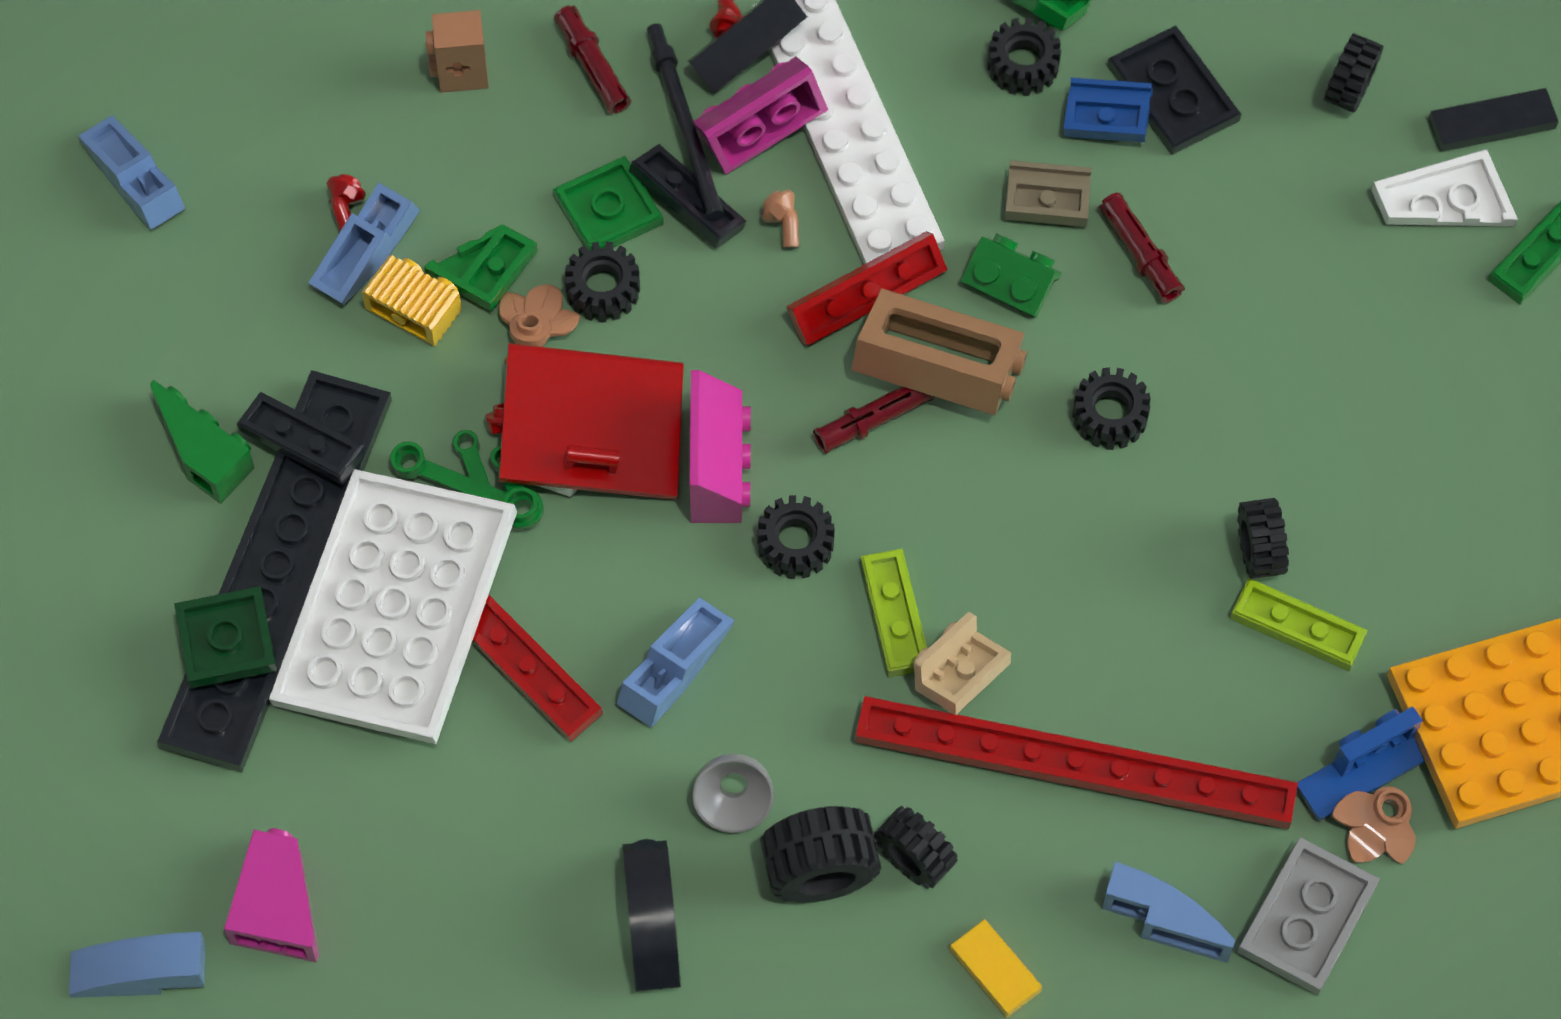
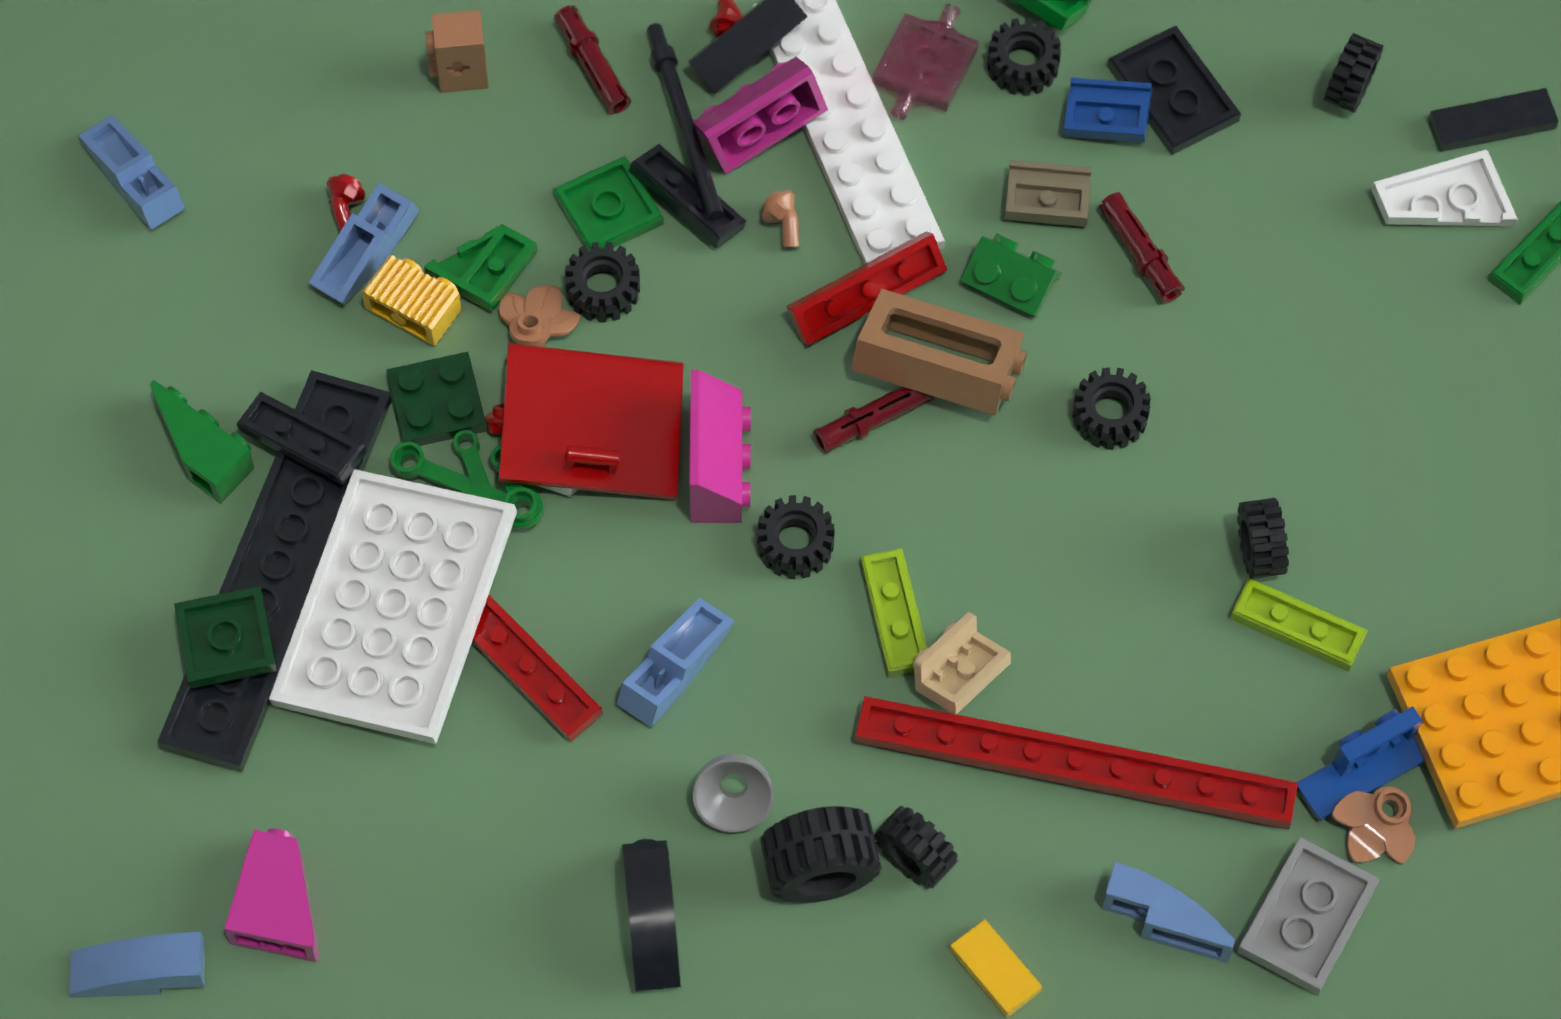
(436, 399): none -> dark green plate
(925, 62): none -> clear pink plate

